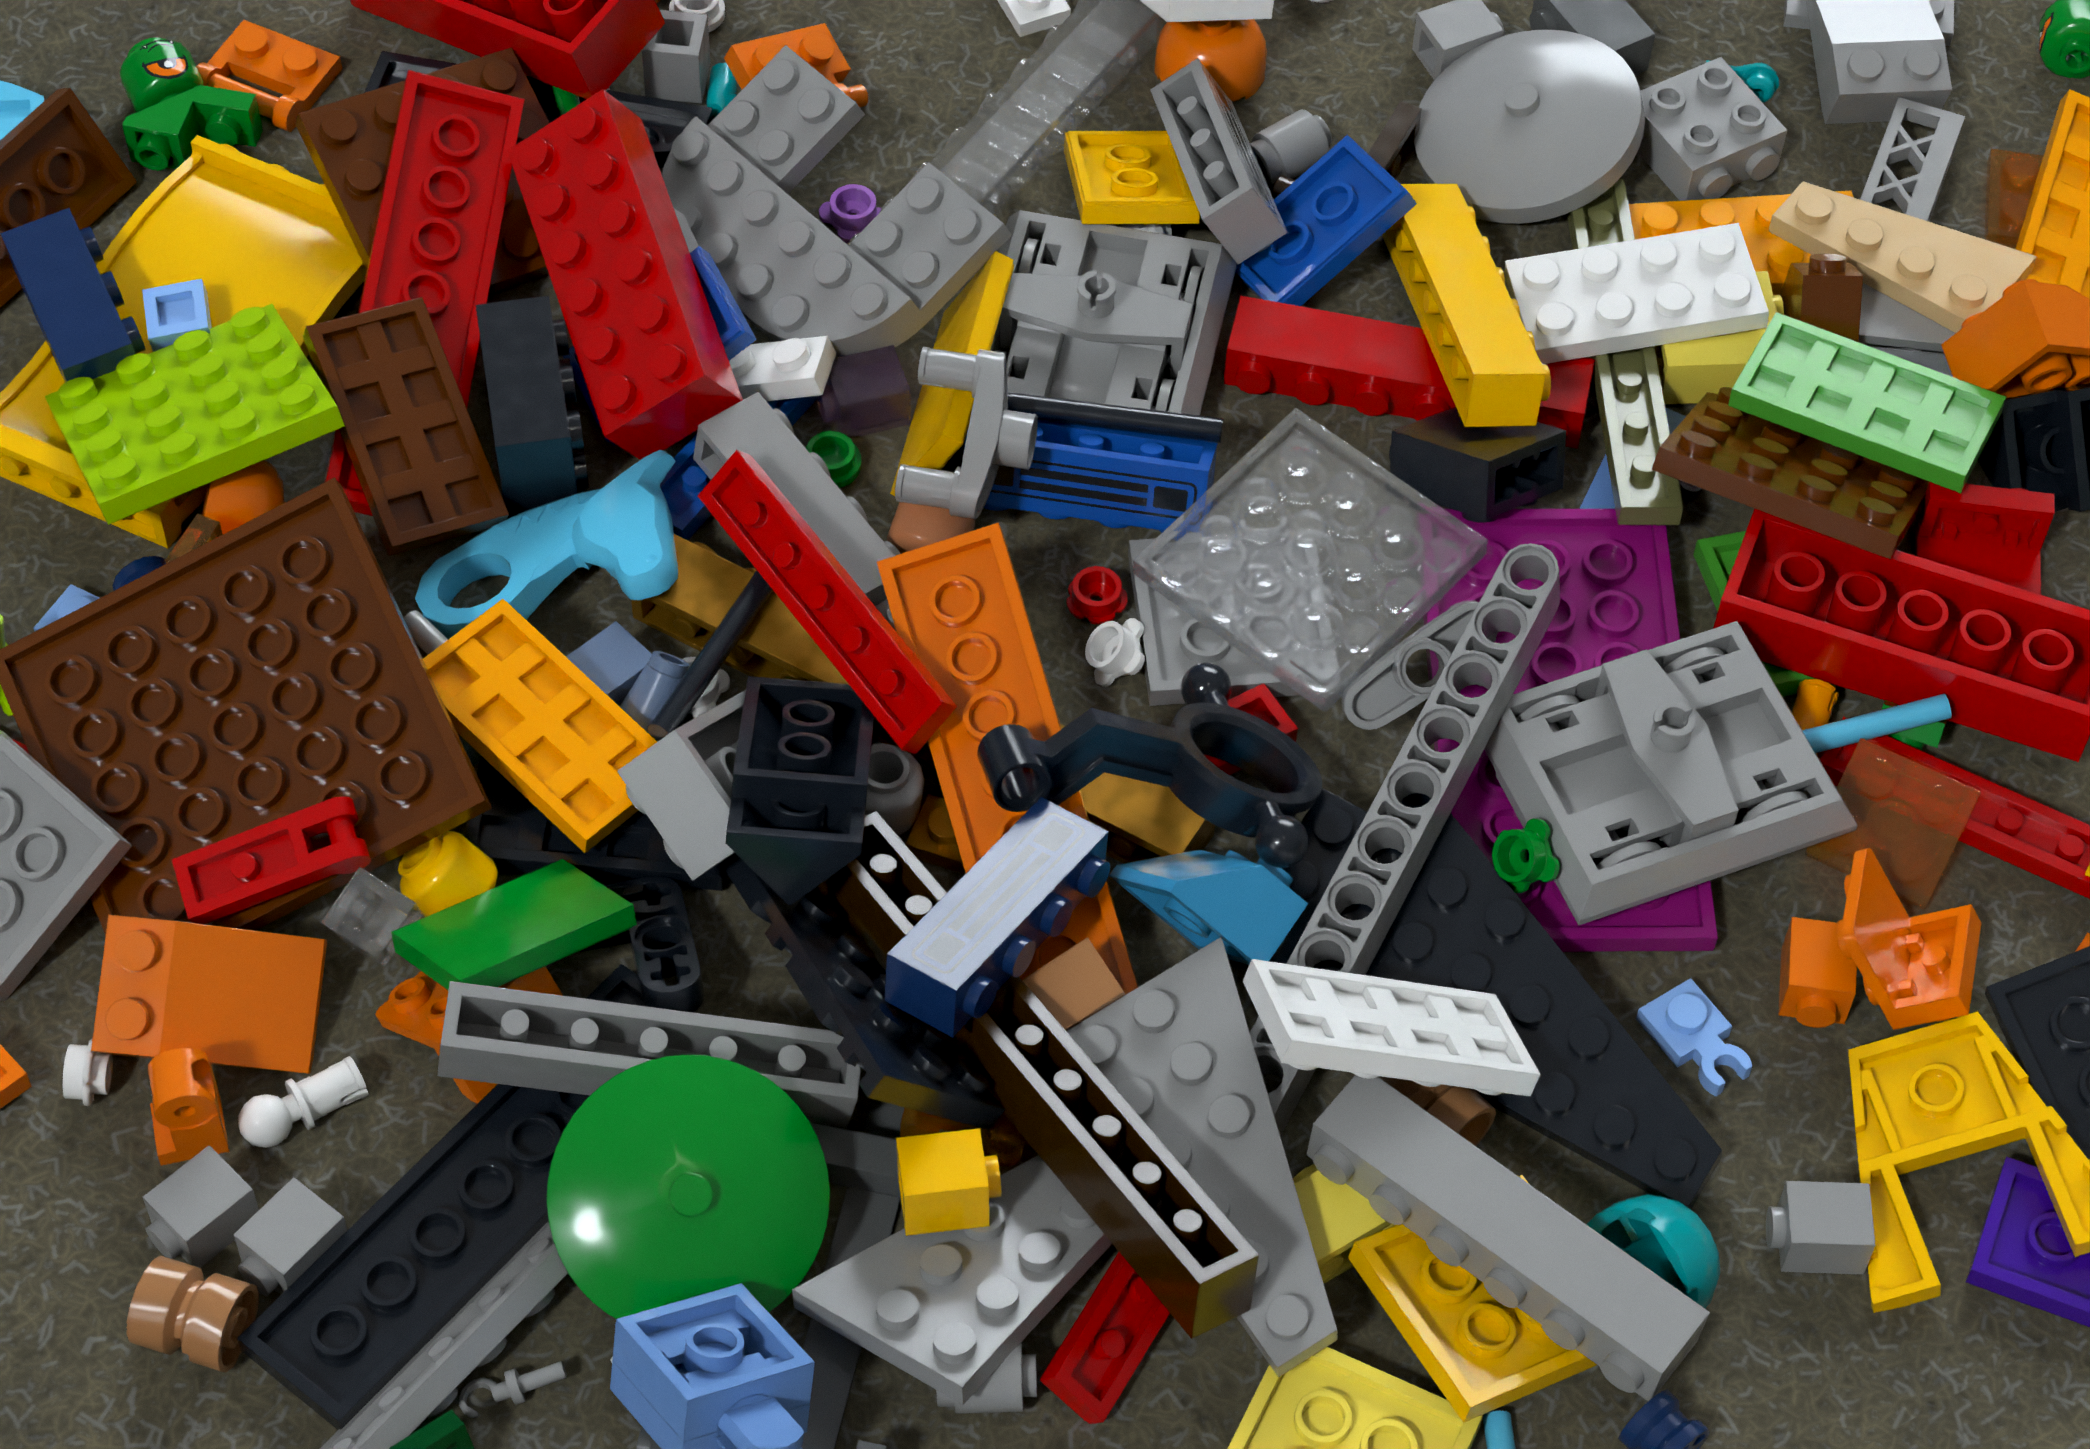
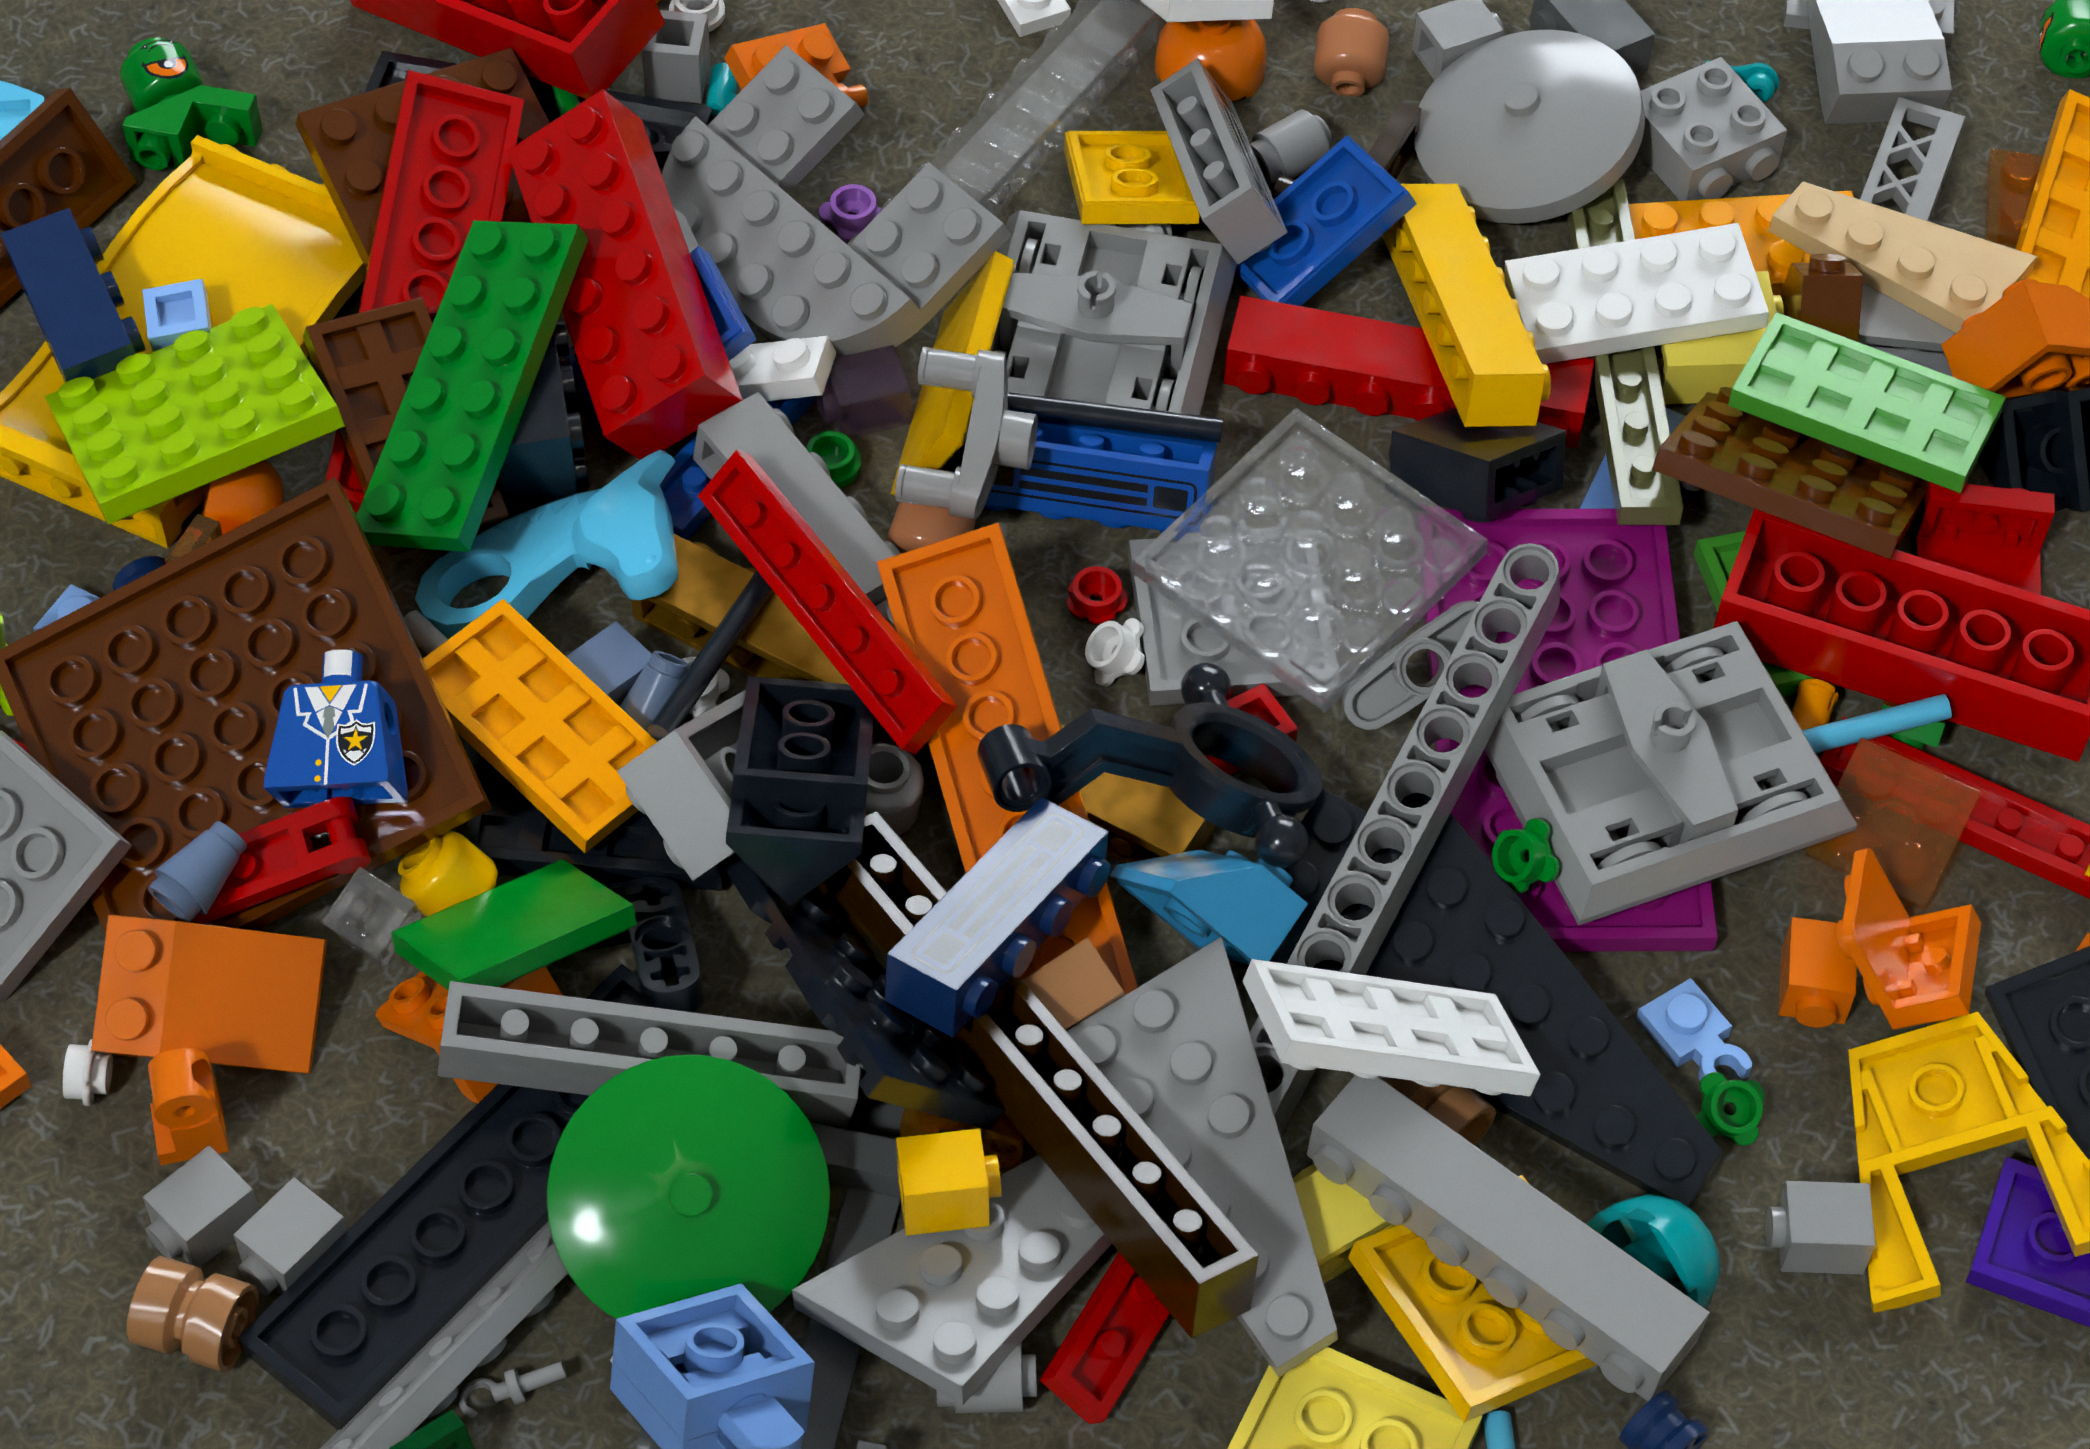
(197, 872): none -> sand blue cone
(269, 1119): white pin -> none
(275, 63): orange plate -> none
(337, 740): none -> blue torso
(471, 385): none -> green plate
(933, 836): pearl gold plate -> none
(1351, 52): none -> nougat head
(1747, 1104): none -> green plate

